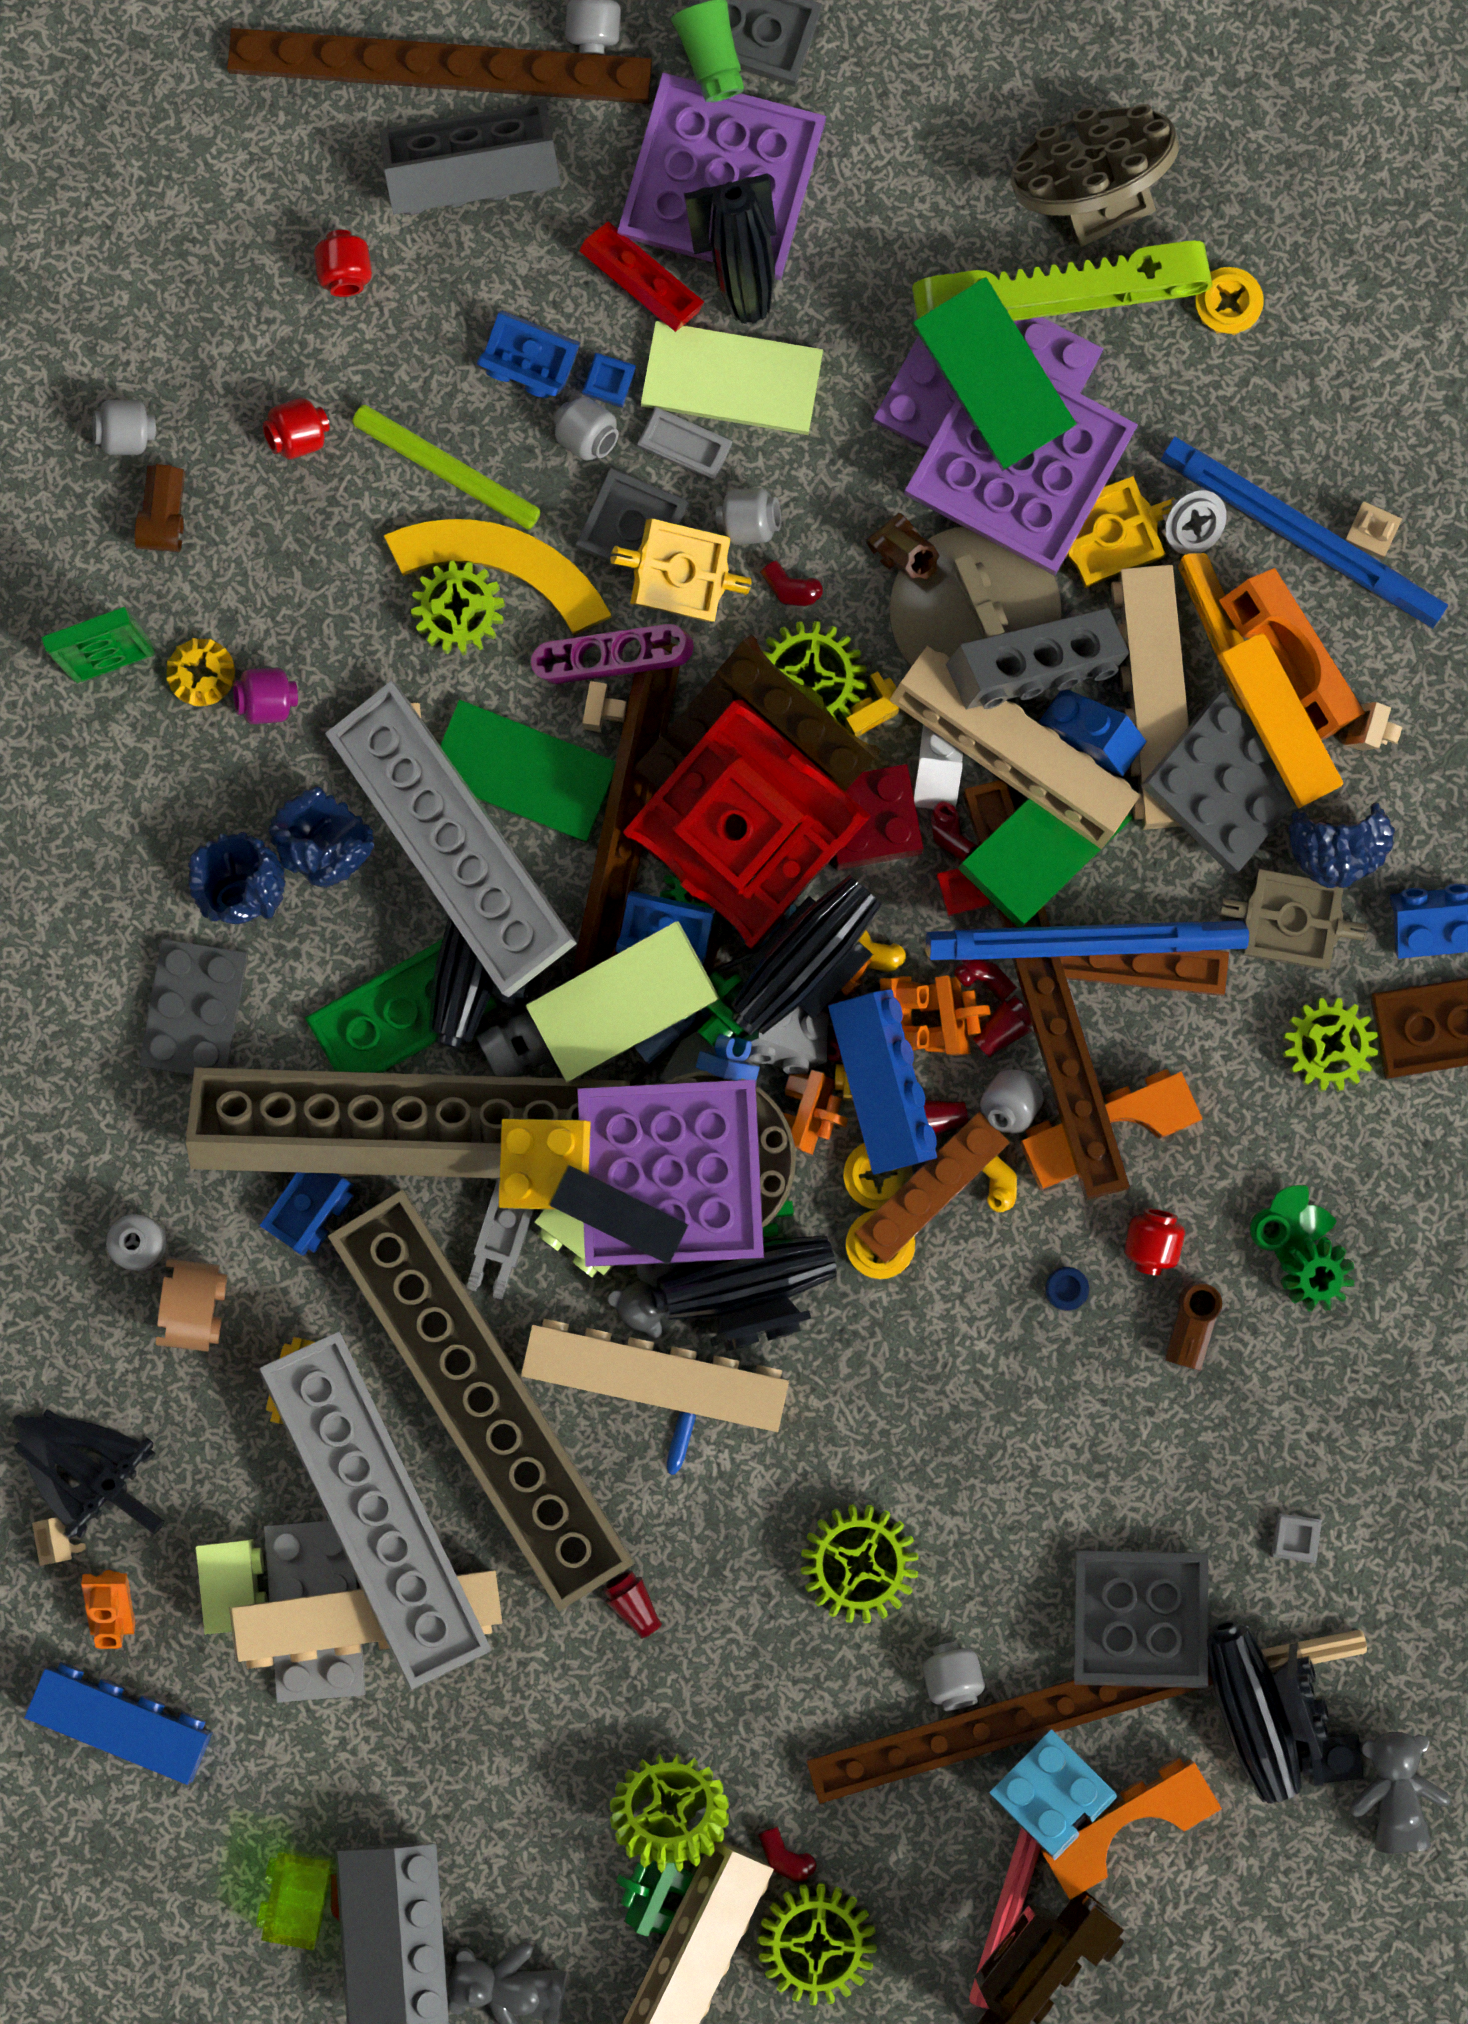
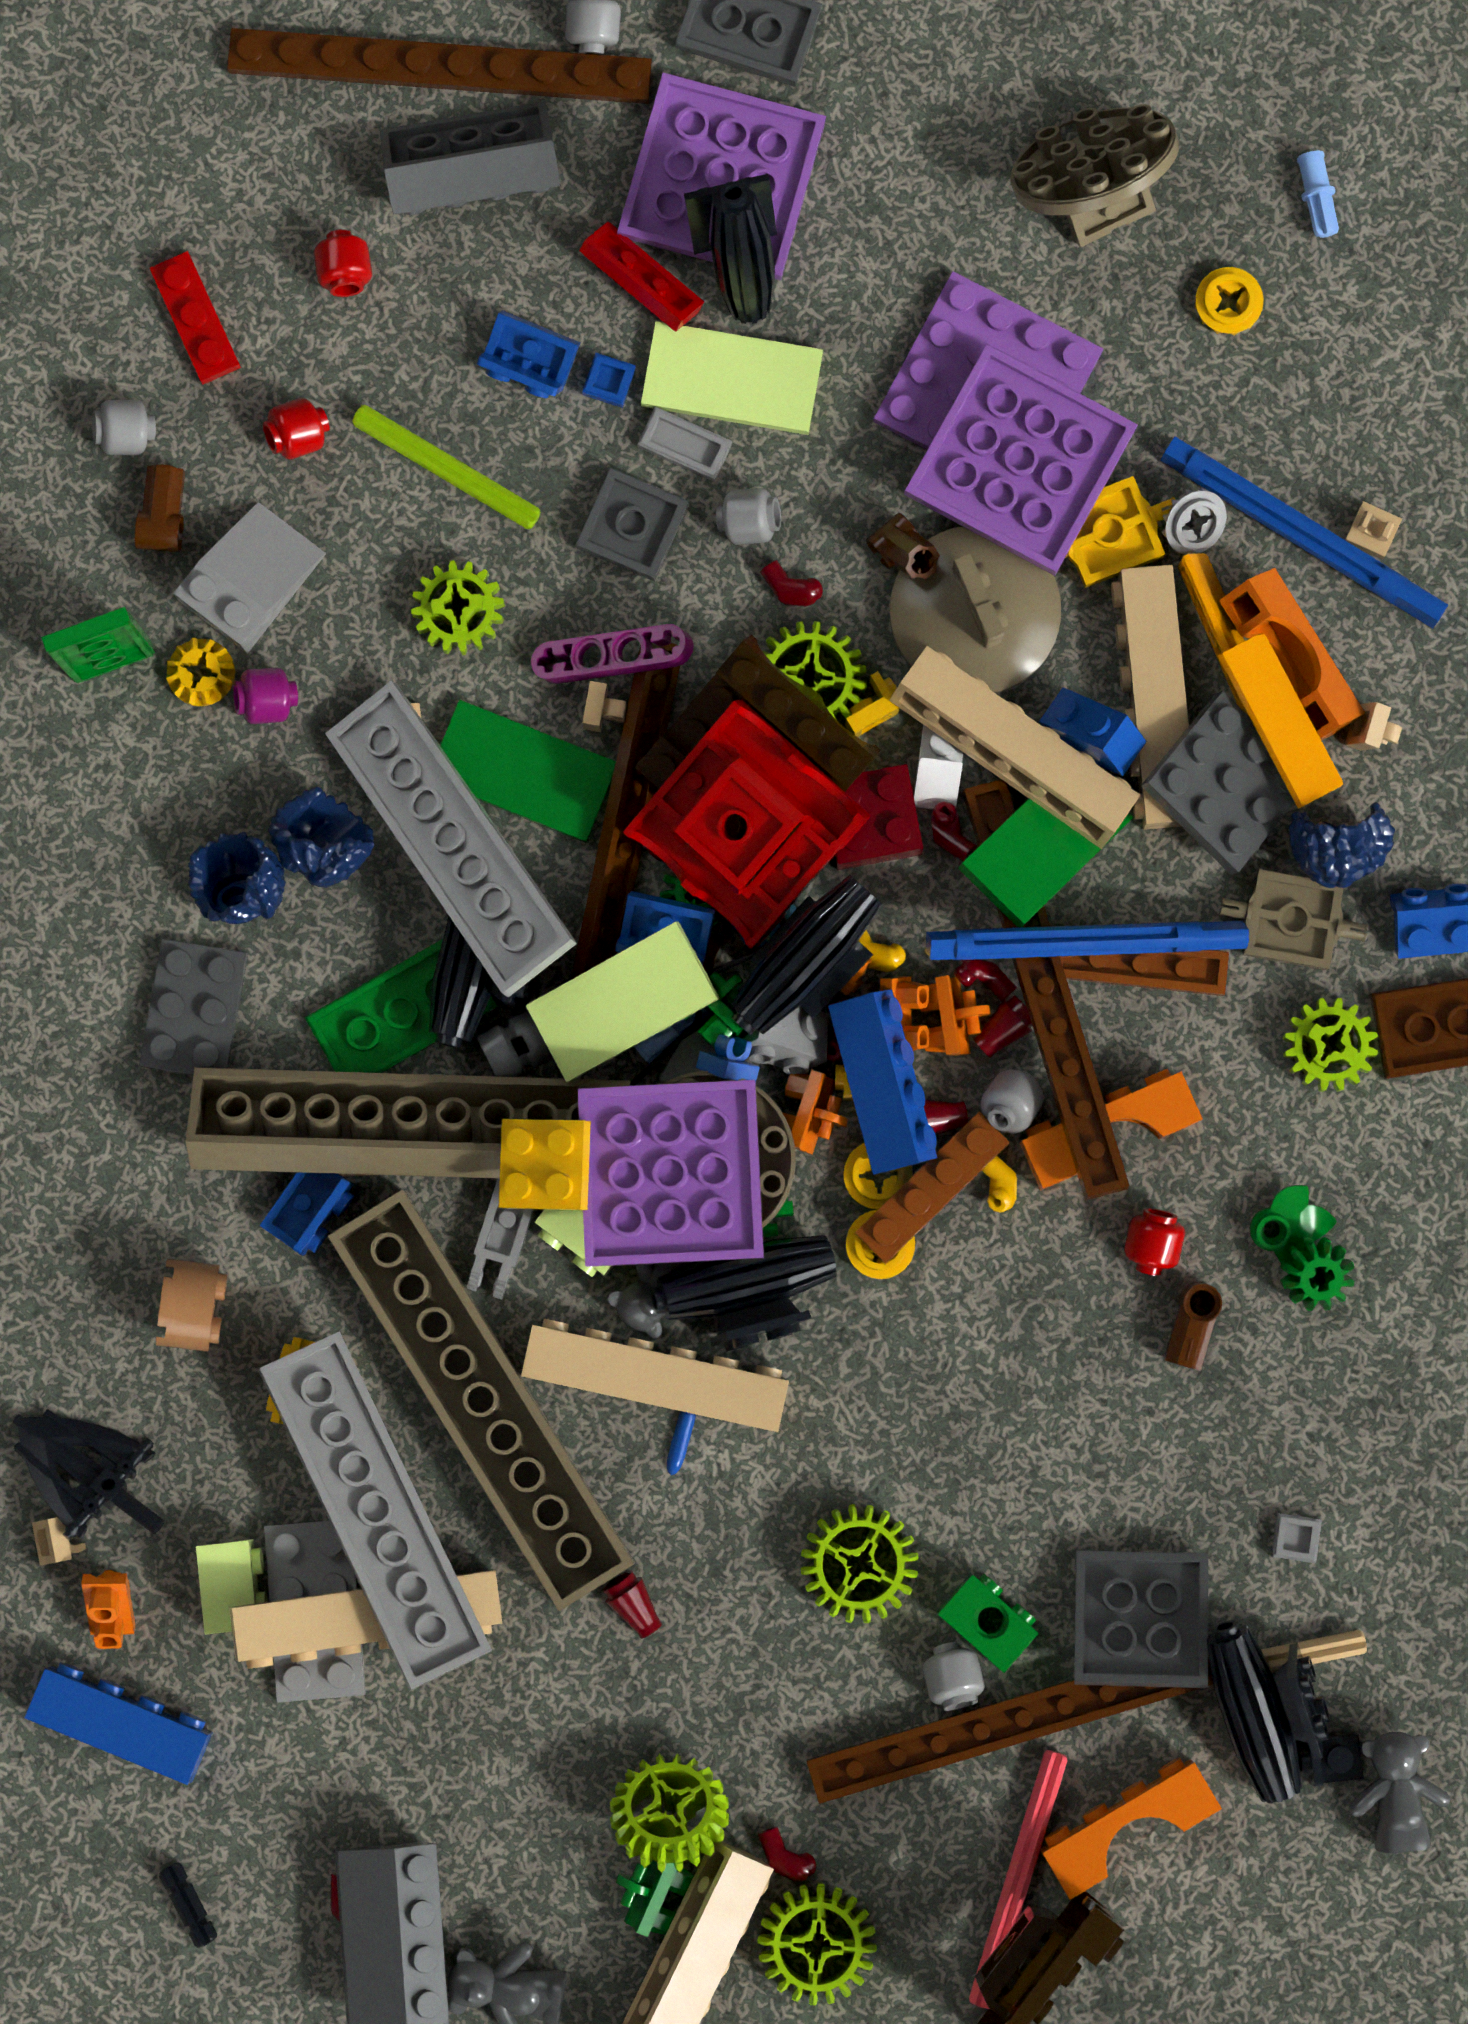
(150, 1248): light grey head -> none
(188, 1905): none -> black axle
(195, 317): none -> red plate
(249, 576): none -> light grey slope
(295, 1899): clear neon green brick -> none
(506, 551): yellow tile -> none
(586, 428): light grey head -> none
(618, 1214): black tile -> none
(680, 570): yellow plate -> none
(710, 49): bright green plant -> none
(959, 893): red plate -> none
(962, 1614): none -> green brick
(994, 374): green tile -> none
(1052, 1794): medium azure piece -> none
(1067, 1288): dark blue tile -> none
(1091, 635): dark grey brick -> none
(1176, 270): lime gear -> none
(1318, 193): none -> light blue axle

